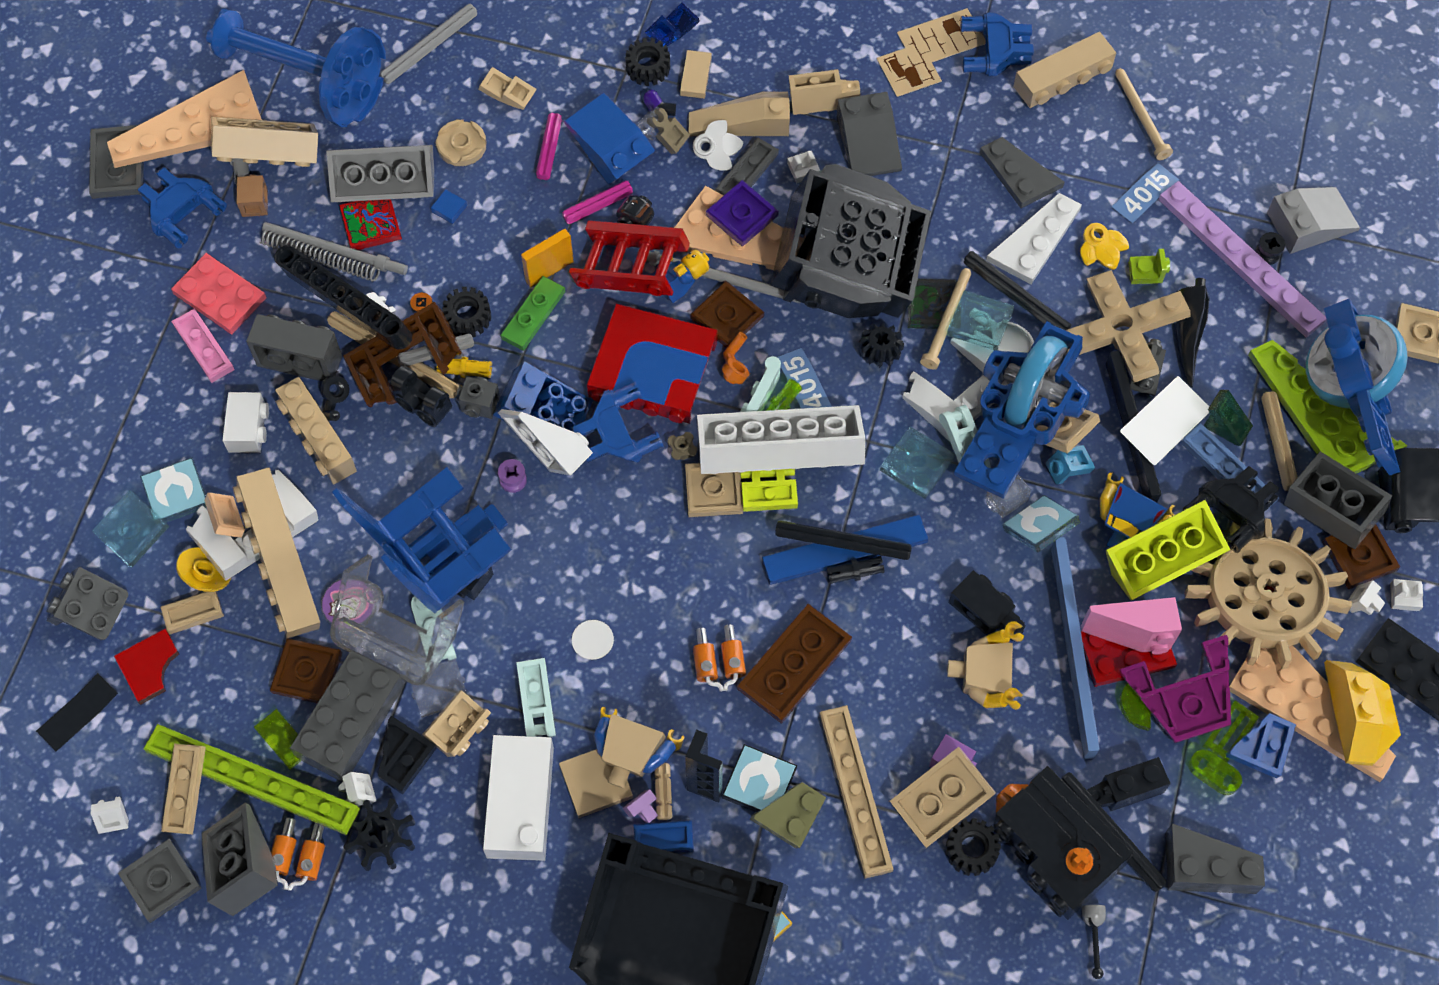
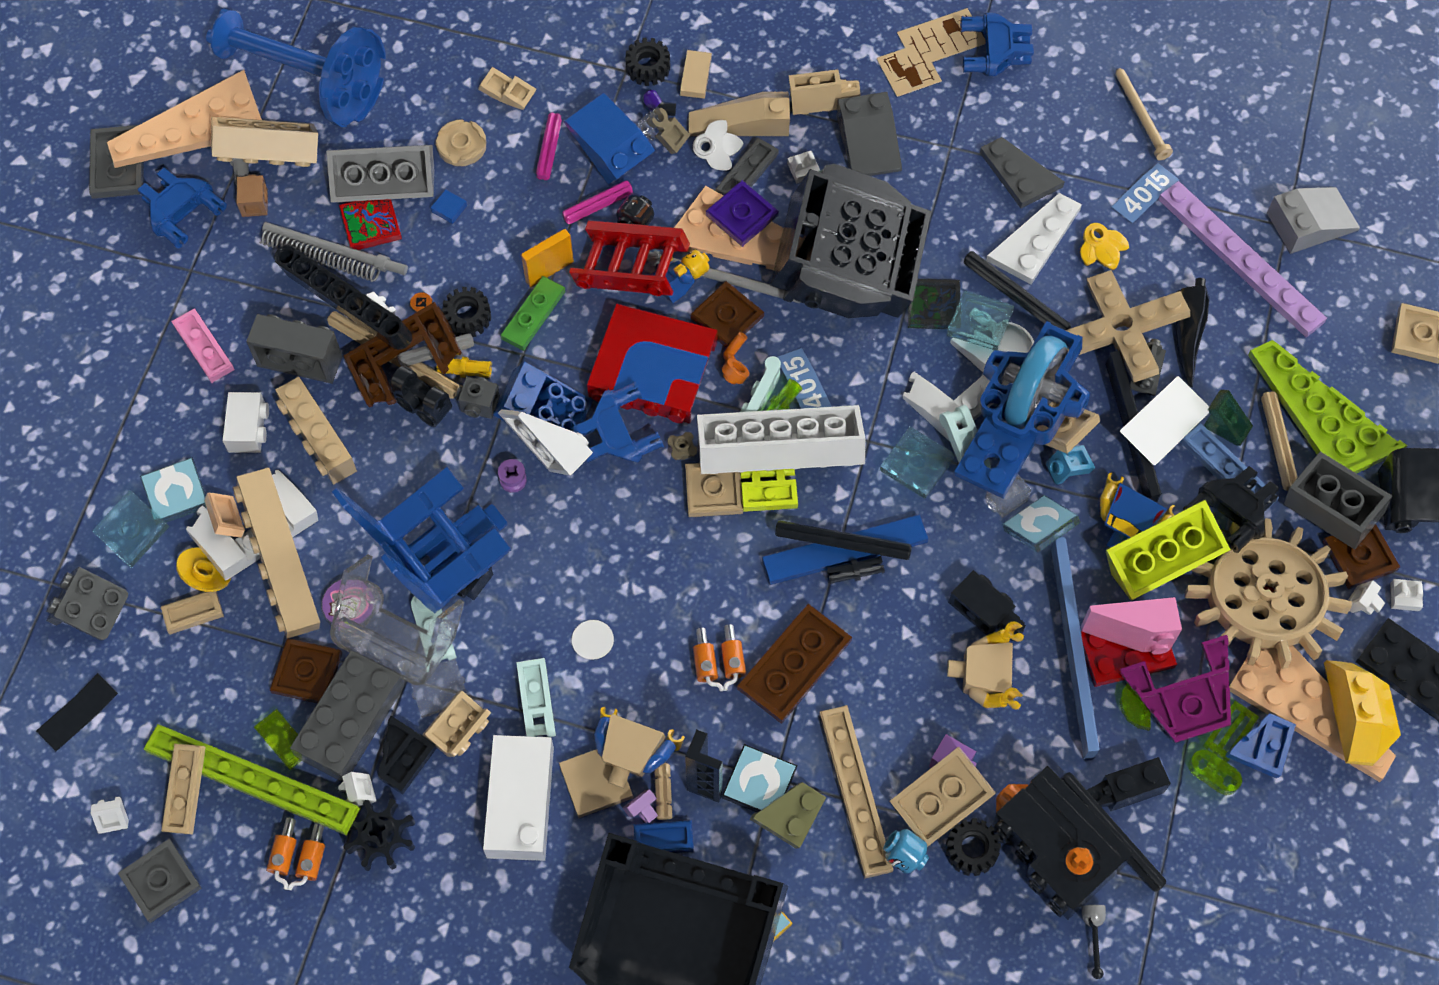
(146, 665): red tile -> none
(218, 293): coral plate -> none
(237, 861): dark grey slope -> none
(331, 399): black plate -> none
(428, 43): light grey axle -> none
(674, 26): clear blue slope -> none
(875, 352): black gear -> none
(906, 851): none -> dark azure head
(930, 360): tan bar -> none
(1064, 70): tan brick -> none
(1149, 268): lime bracket -> none
(1209, 864): dark grey wedge -> none
(1265, 250): black wheel -> none
(1368, 365): piece -> none

